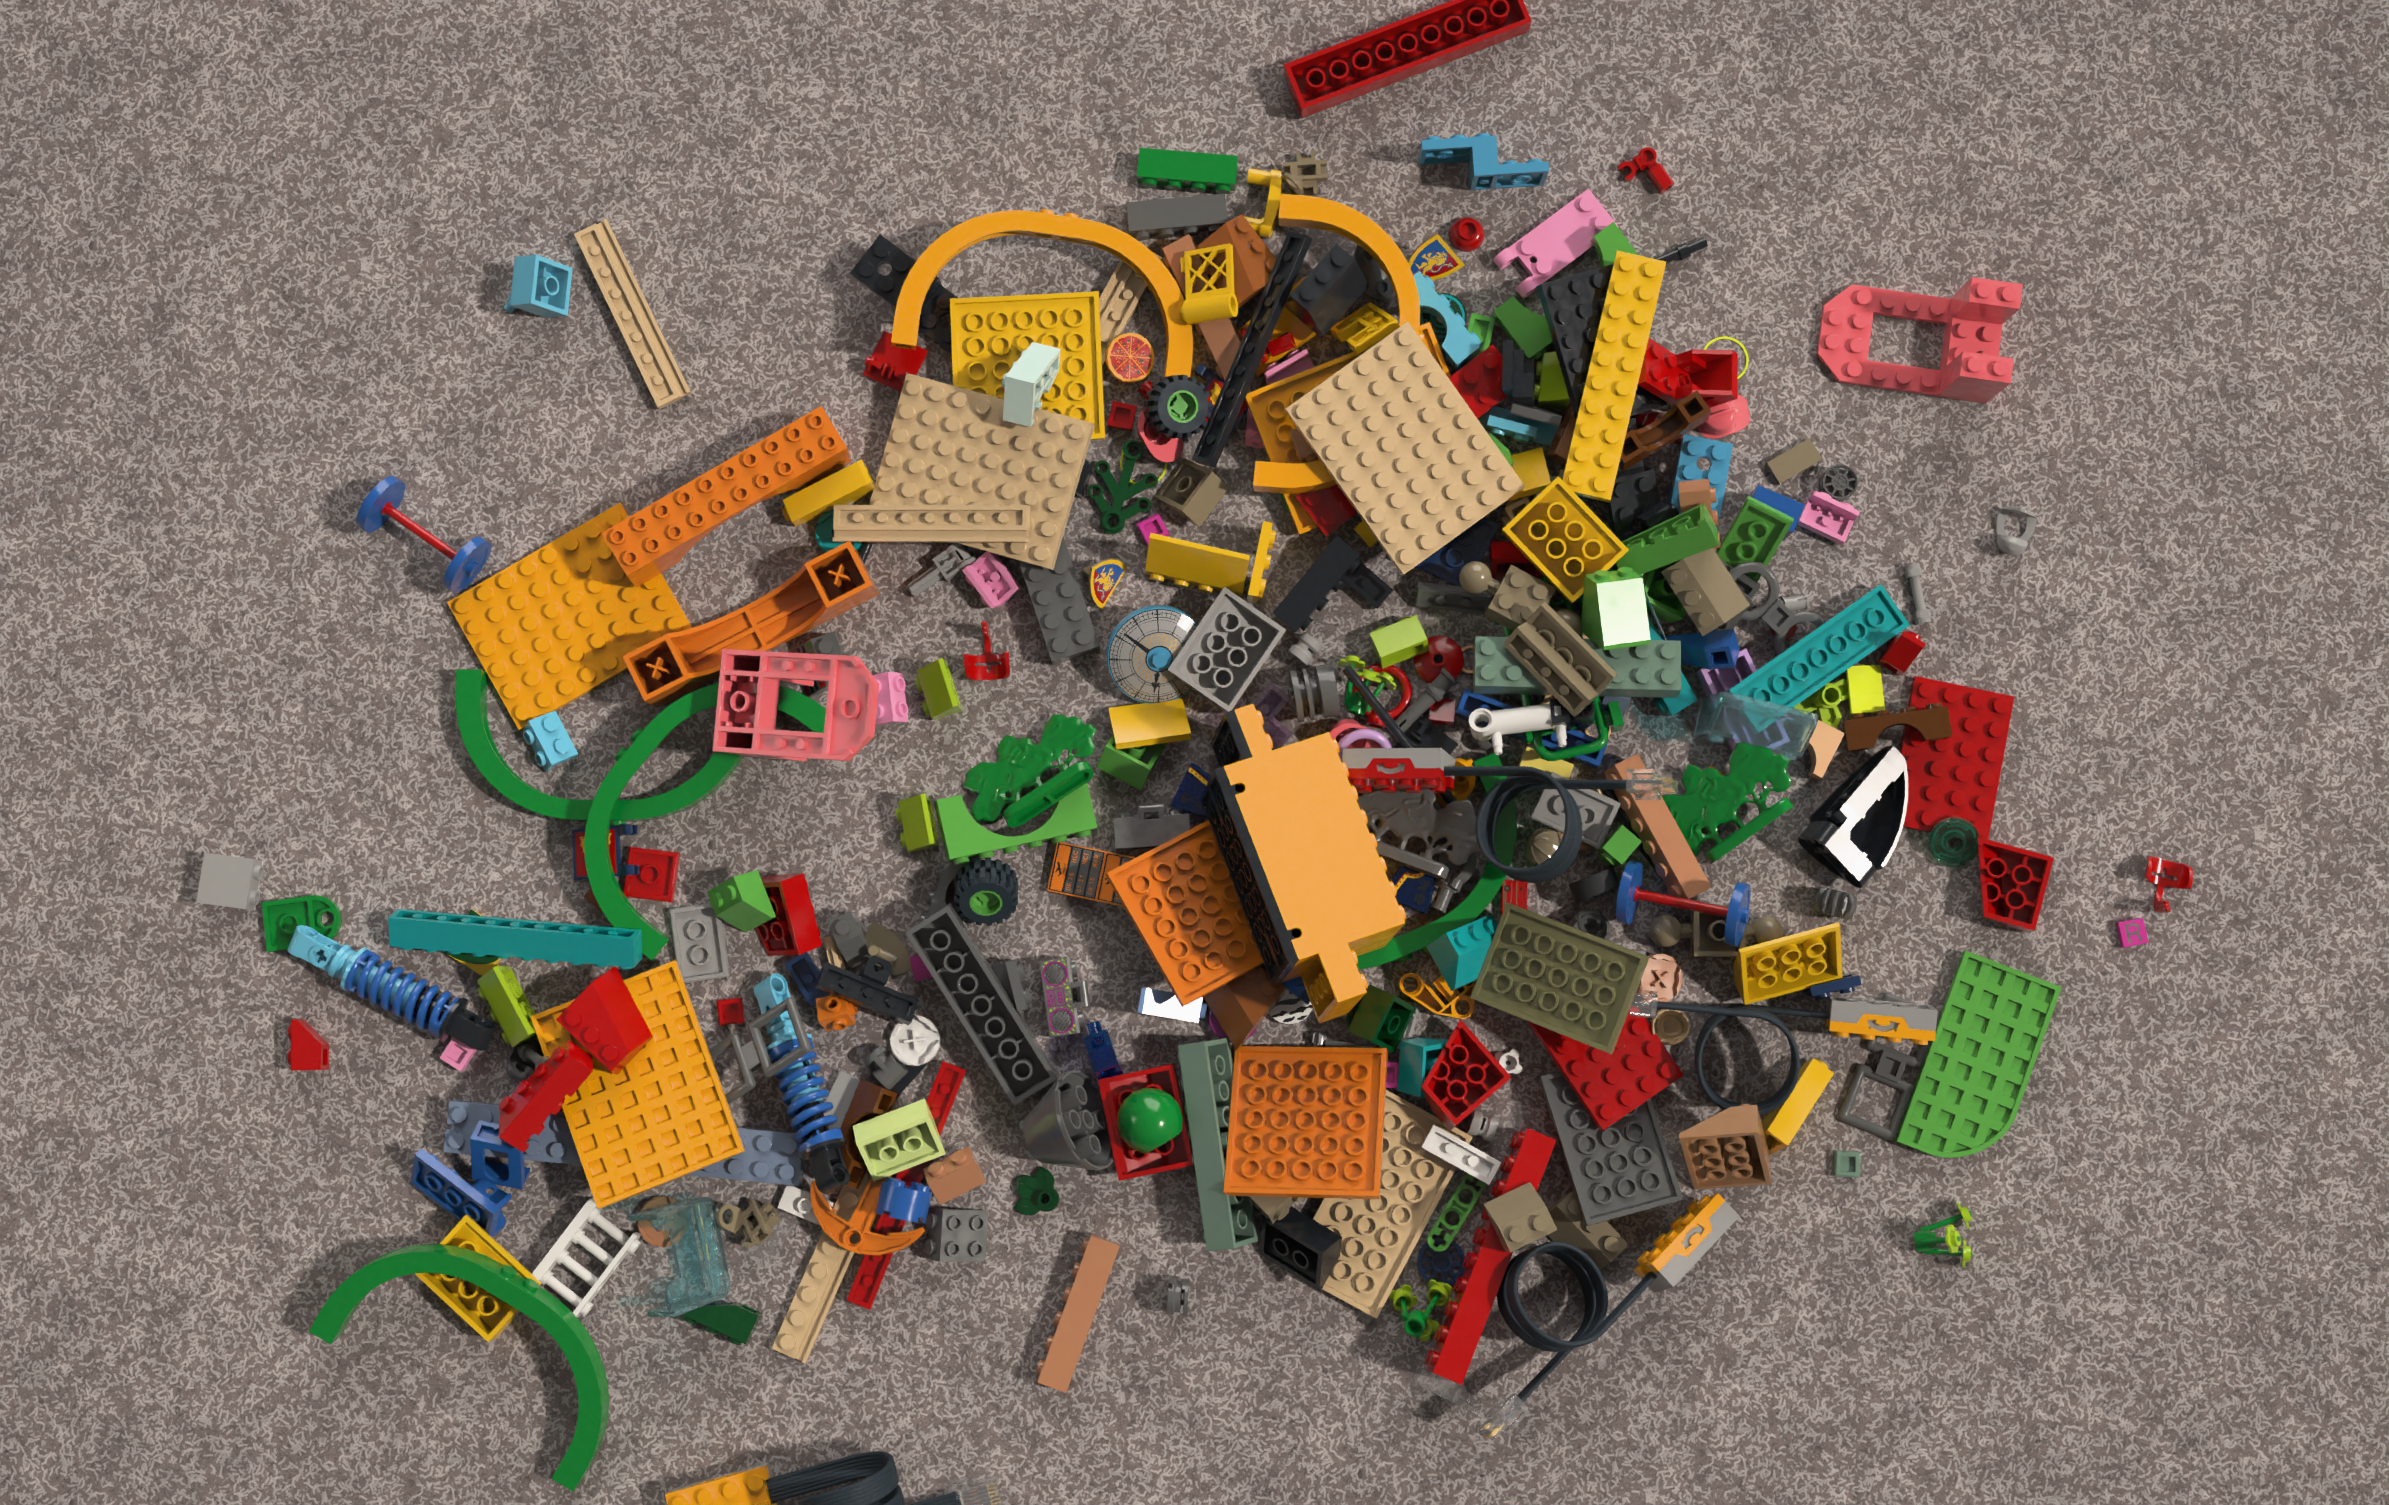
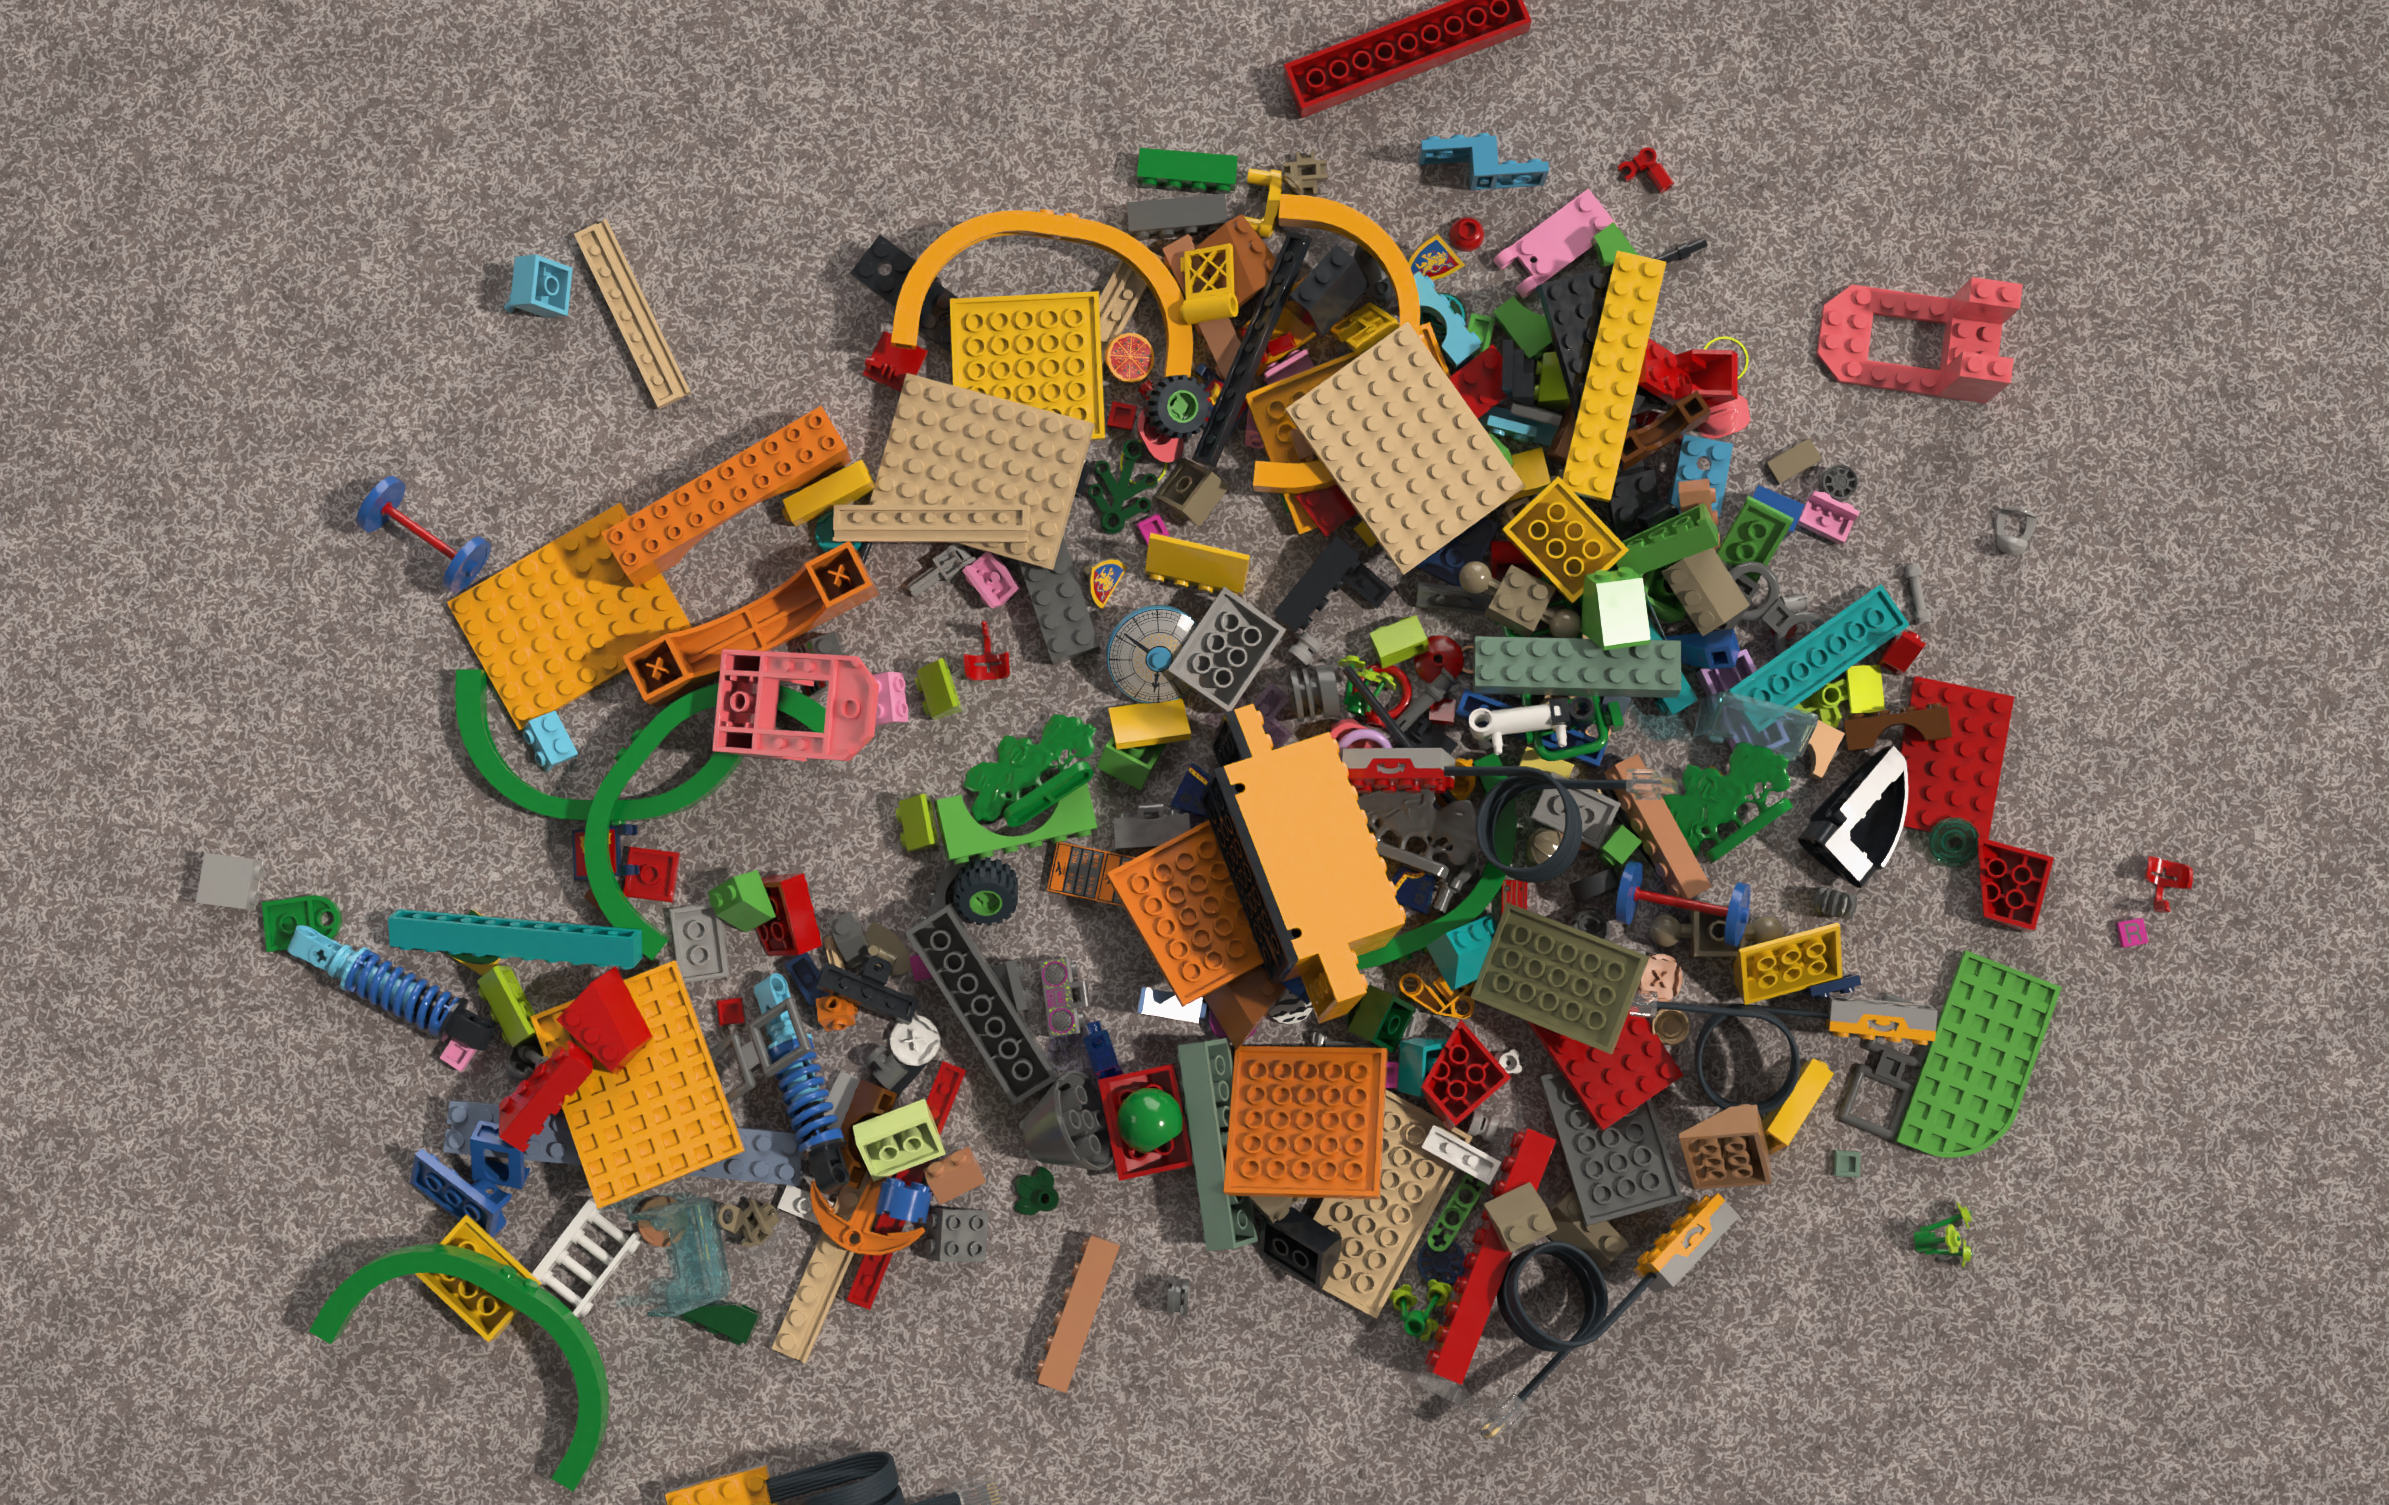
(308, 1048): red slope -> none
(1027, 382): light aqua wedge -> none
(1261, 562): yellow plate -> none
(1560, 659): dark tan slope -> none

